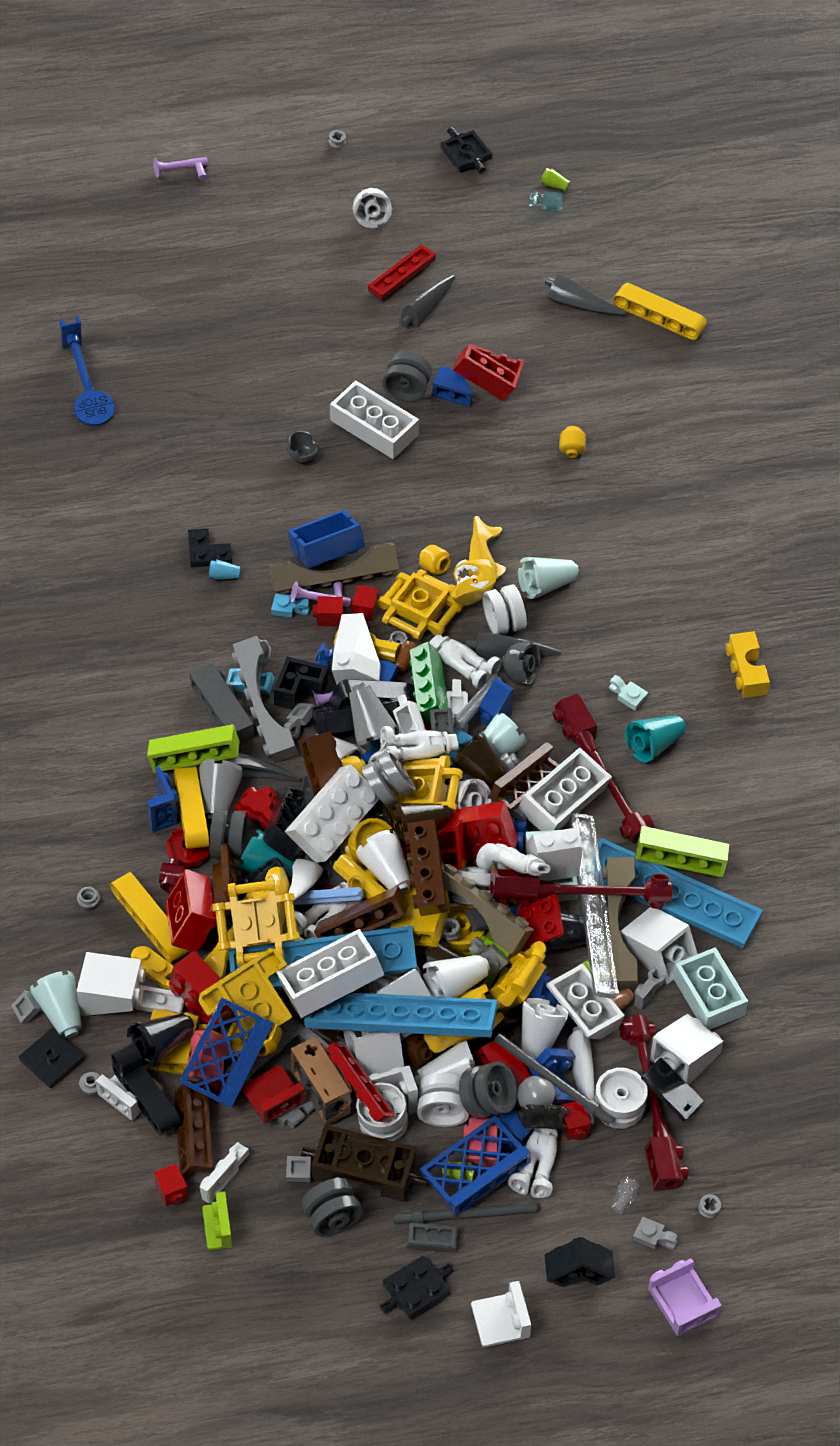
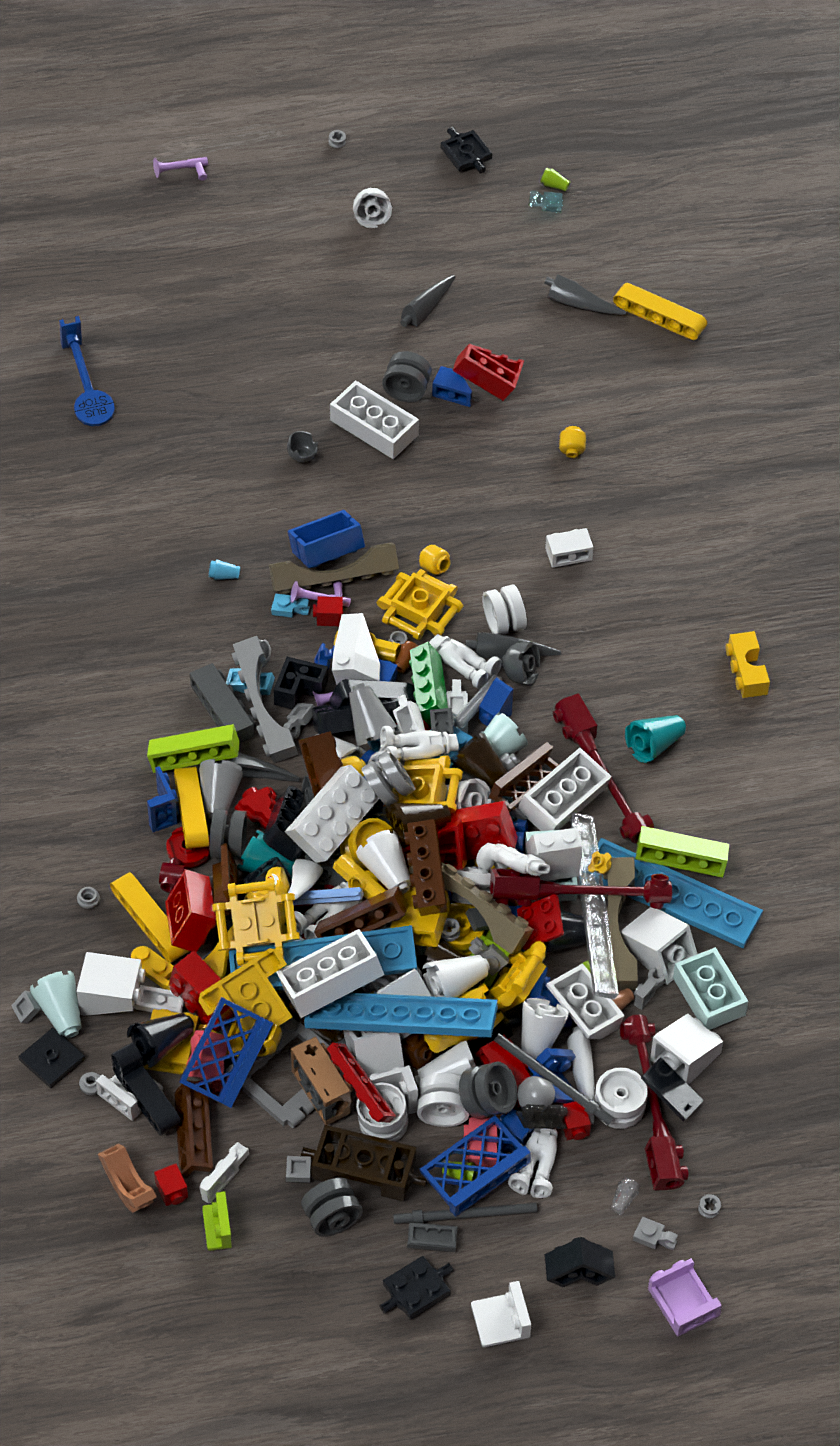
(125, 1179): none -> nougat arch
(203, 552): black plate -> none
(273, 1094): red bracket -> none
(365, 601): red brick -> none
(401, 272): red plate -> none
(481, 566): yellow piece -> none
(544, 575): light aqua cone -> none
(569, 547): none -> white brick
(604, 865): none -> yellow plate
(629, 694): light aqua plate -> none

